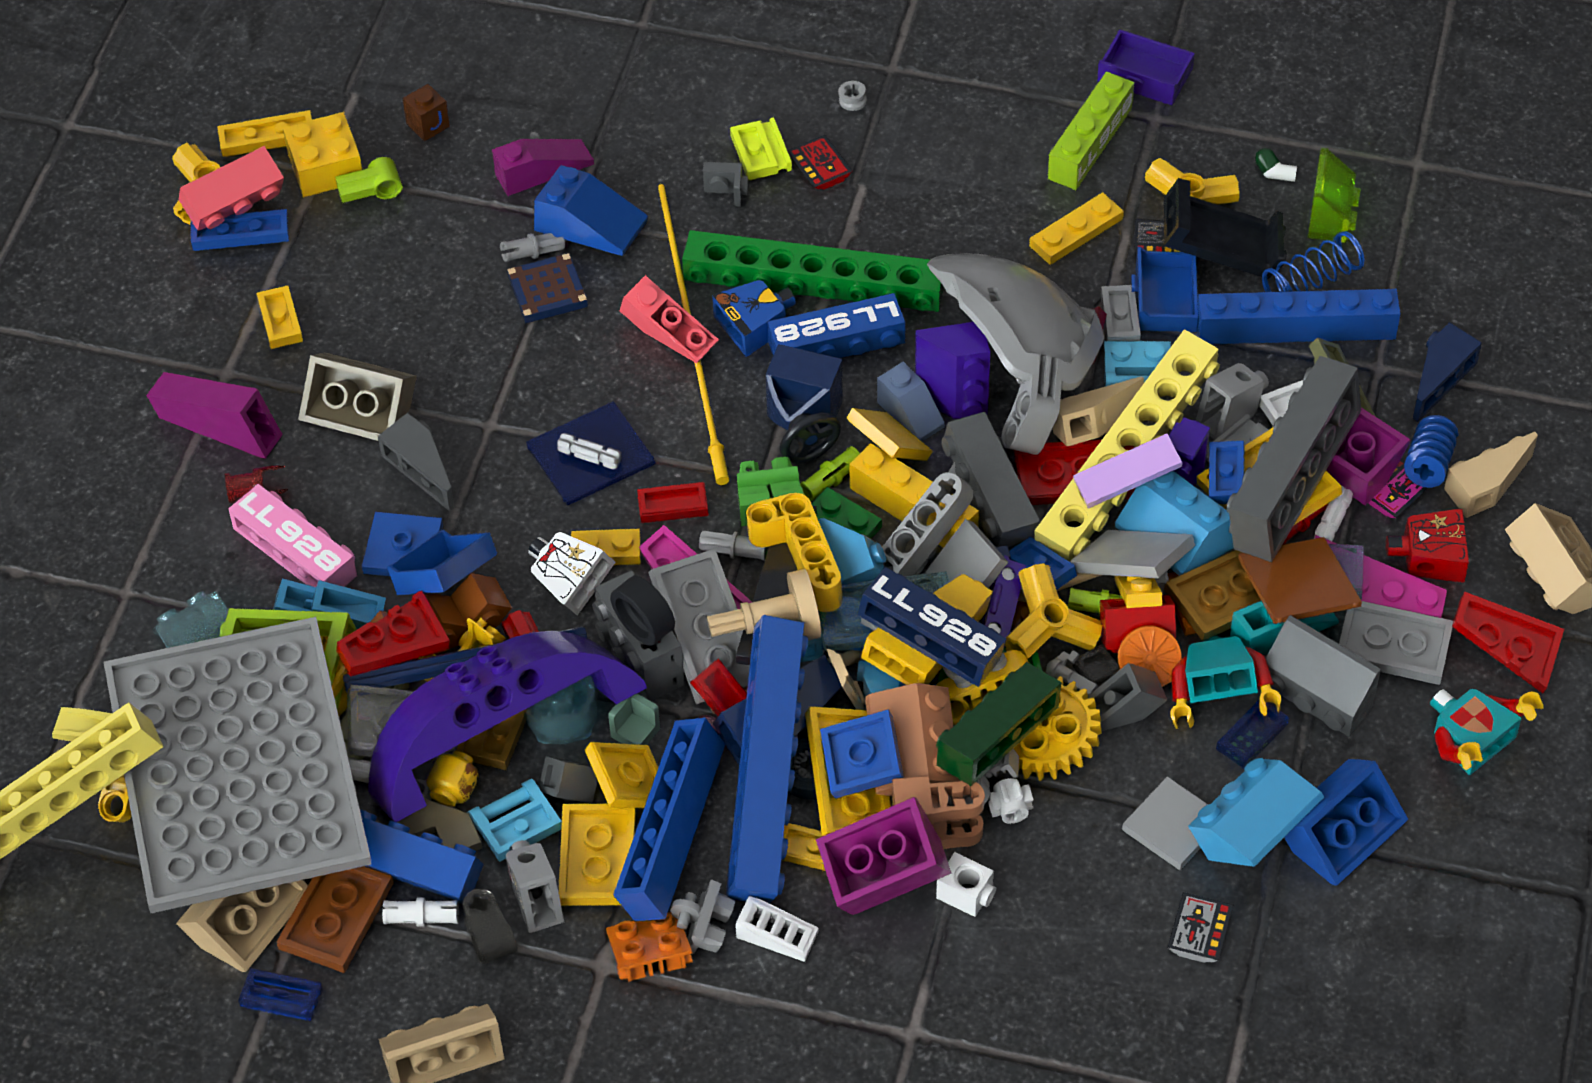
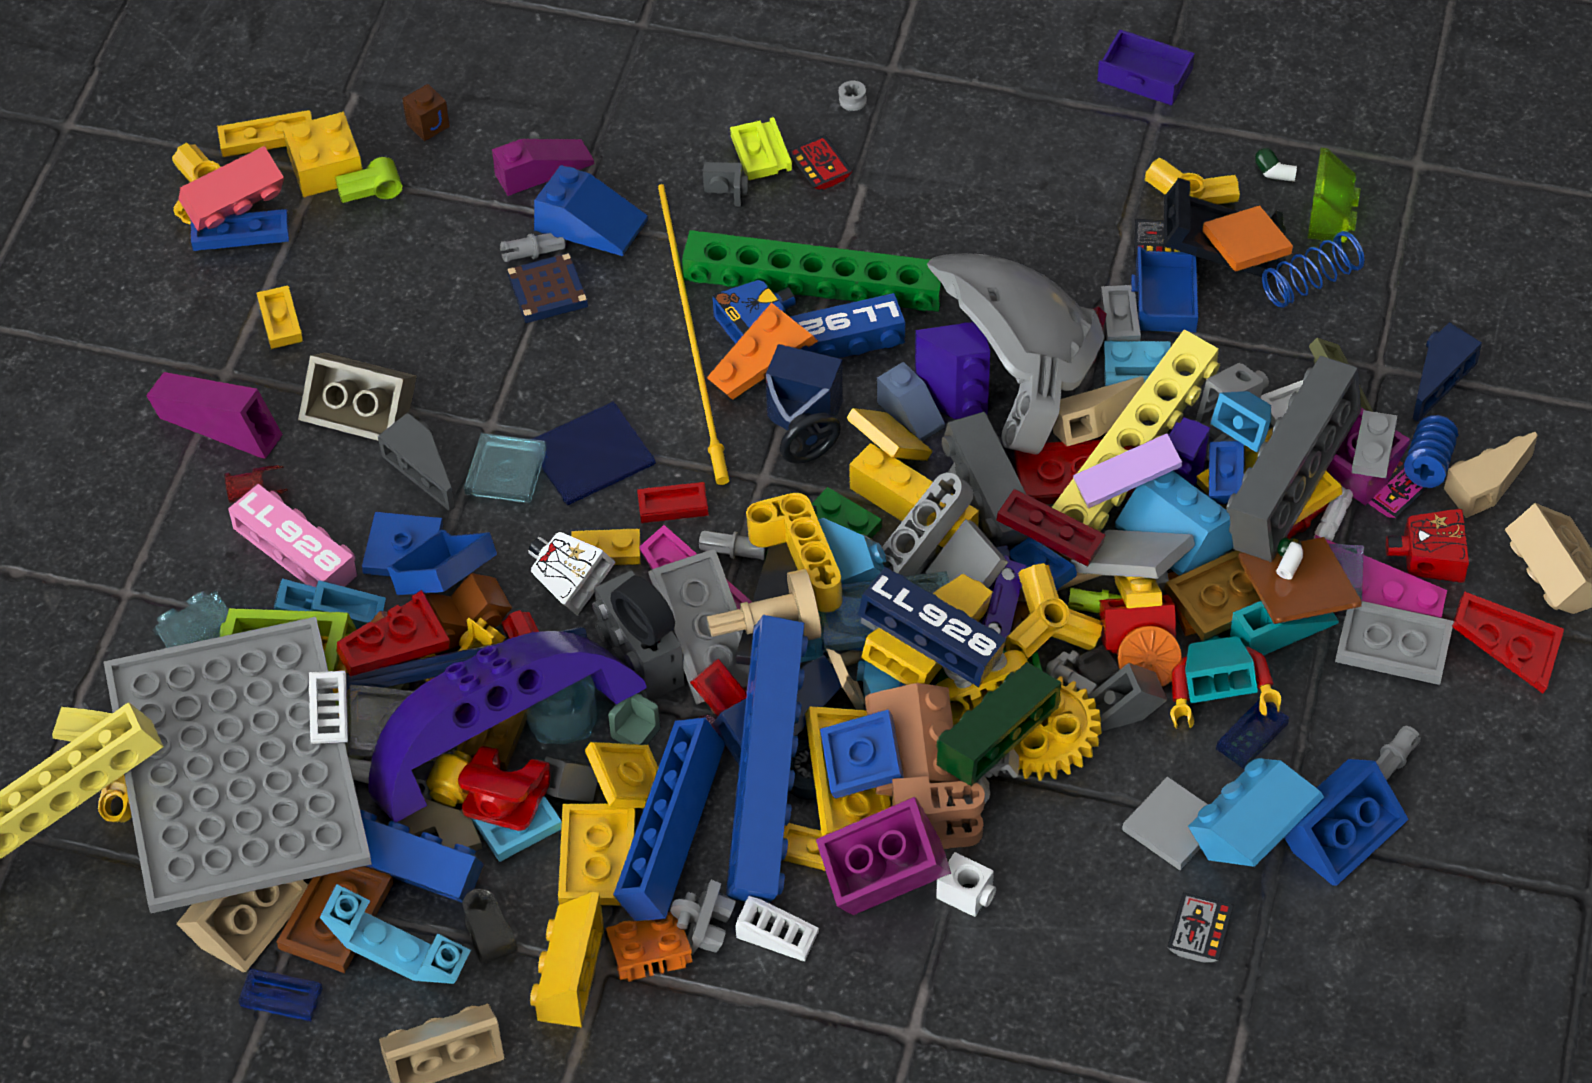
(328, 680): none -> white slope
(390, 945): none -> medium azure slope
(420, 911): white pin -> none
(503, 796): none -> red piece
(505, 467): none -> clear light blue tile
(528, 870): light grey torso -> none
(569, 961): none -> yellow slope
(589, 451): axle -> none
(666, 320): coral slope -> none
(752, 354): none -> orange wing
(765, 484): bright green hips -> none
(815, 485): lime pin -> none
(1010, 800): white gear -> none
(1050, 527): none -> dark red plate
(1076, 228): yellow plate -> none
(1090, 130): lime brick -> none
(1243, 417): none -> dark azure slope
(1247, 238): none -> orange tile
(1292, 557): none -> white arm
(1298, 316): blue brick -> none
(1322, 676): slope -> none
(1374, 444): none -> light grey plate
(1395, 753): none -> light grey axle
(1479, 725): torso -> none

